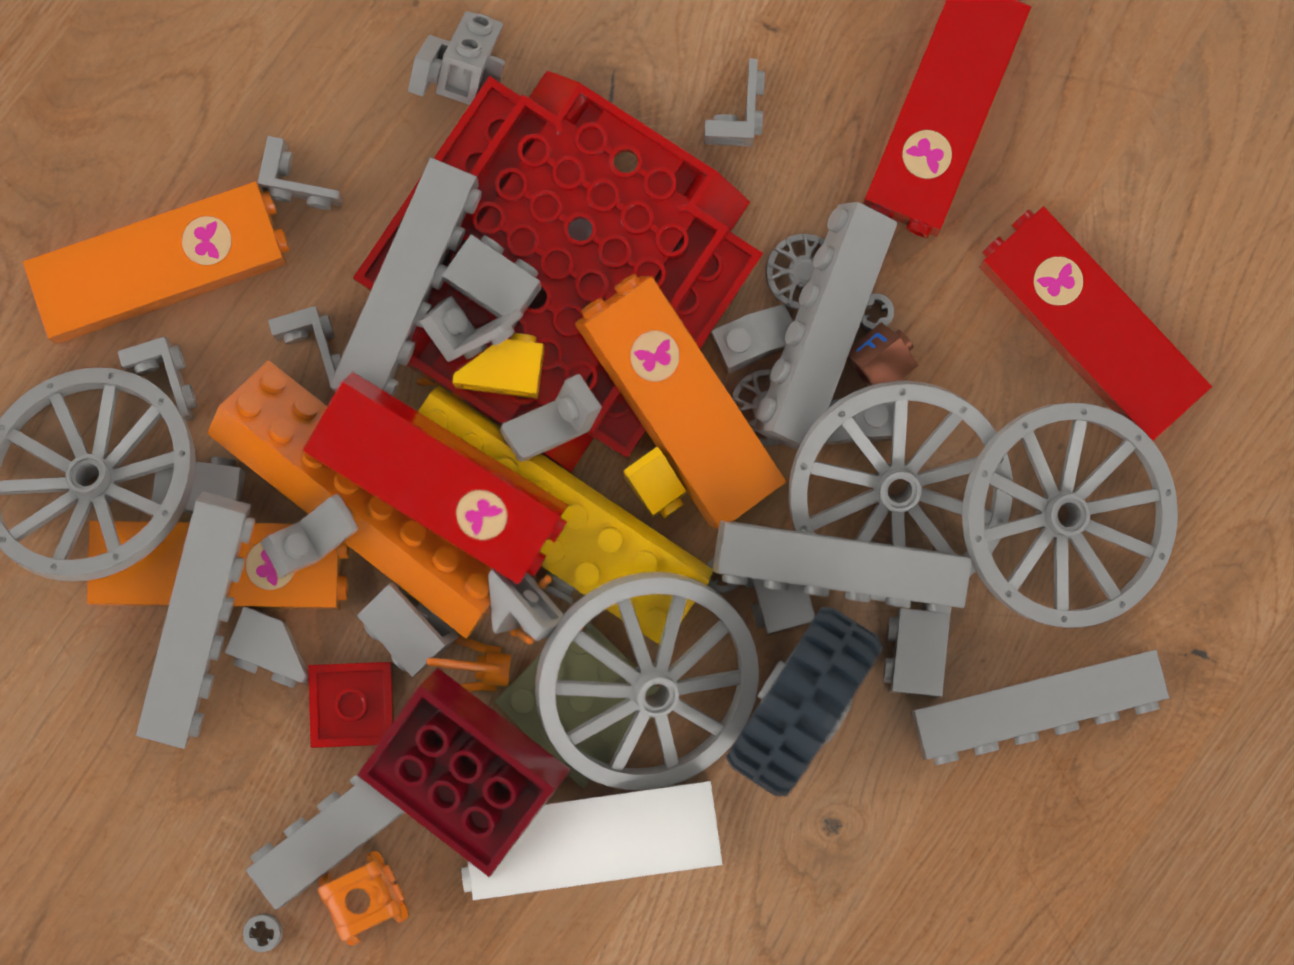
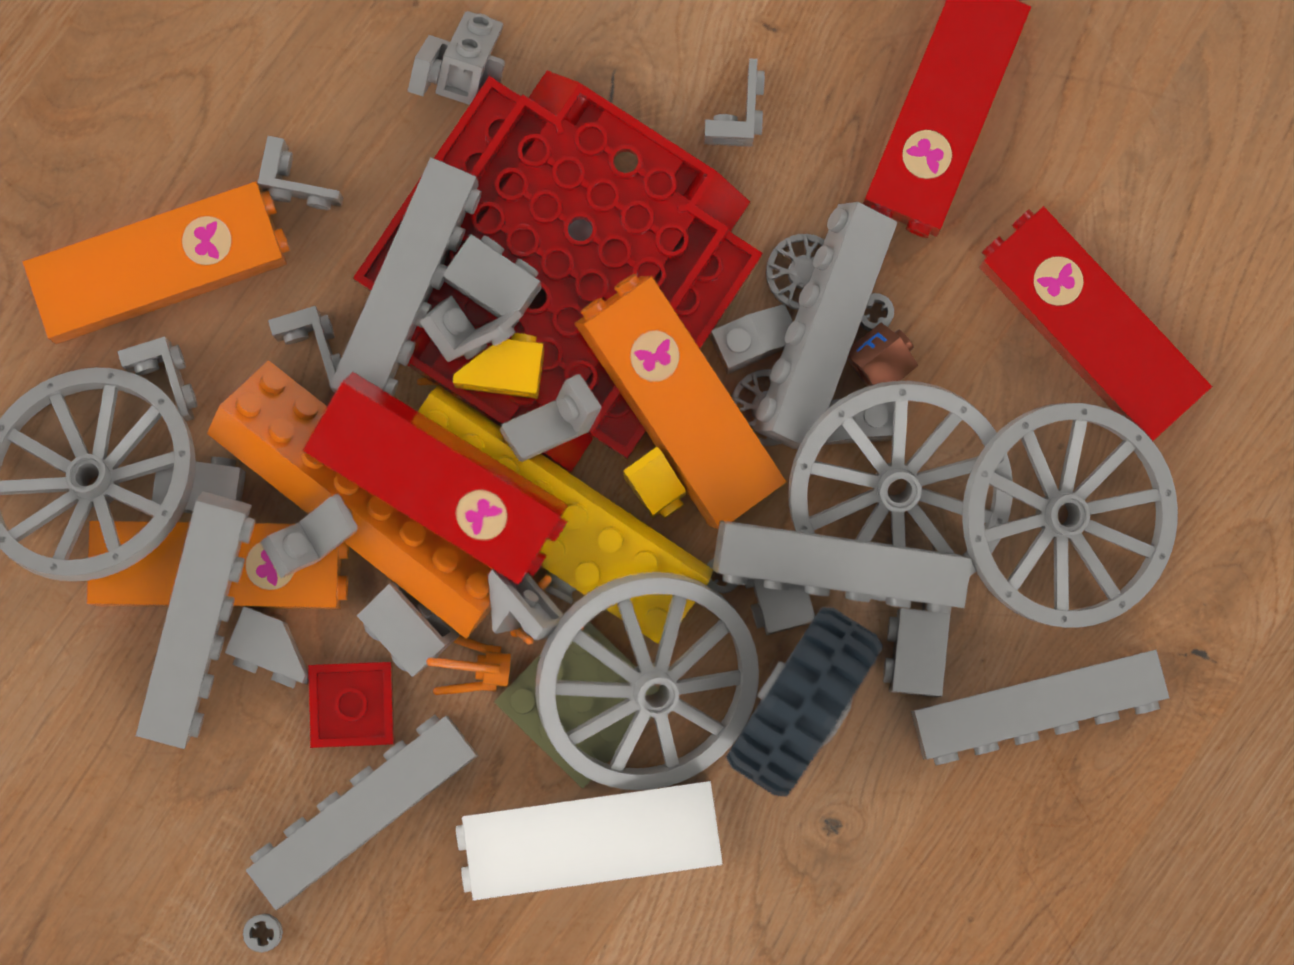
(384, 895): orange piece -> none
(463, 771): dark red slope -> none

